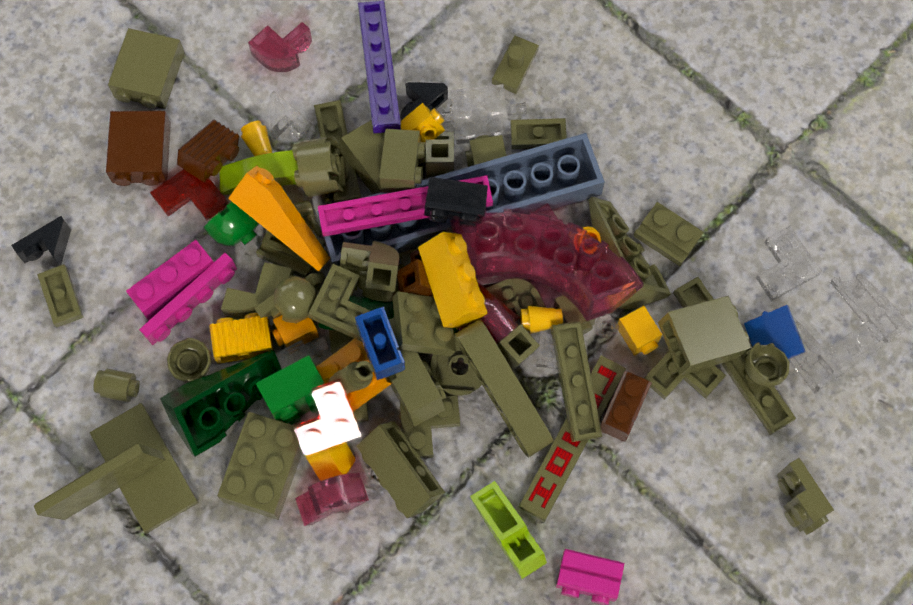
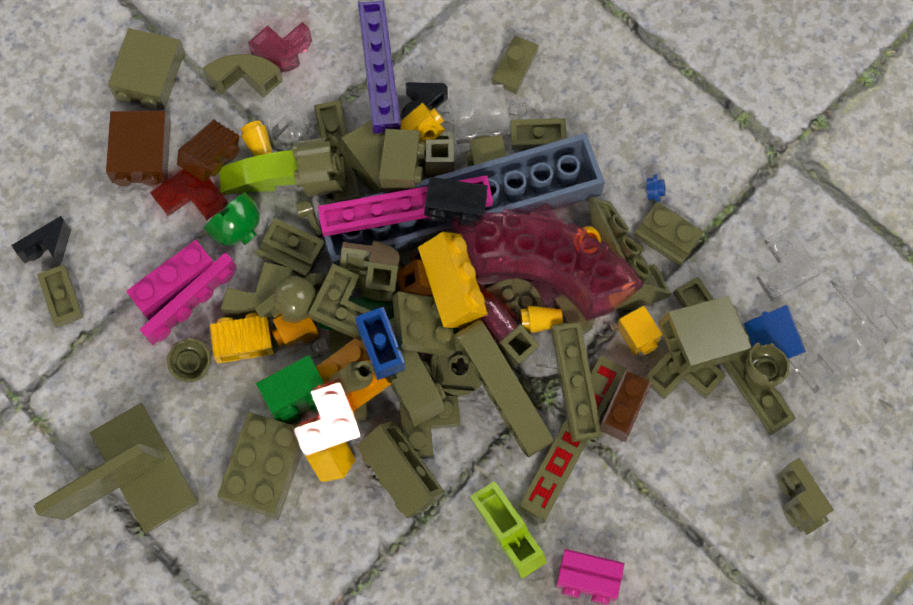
(116, 385): olive brick -> none
(213, 403): dark green wedge -> none
(255, 70): none -> olive brick
(271, 207): light orange wedge -> none
(330, 497): clear pink brick -> none
(655, 188): none -> blue plate

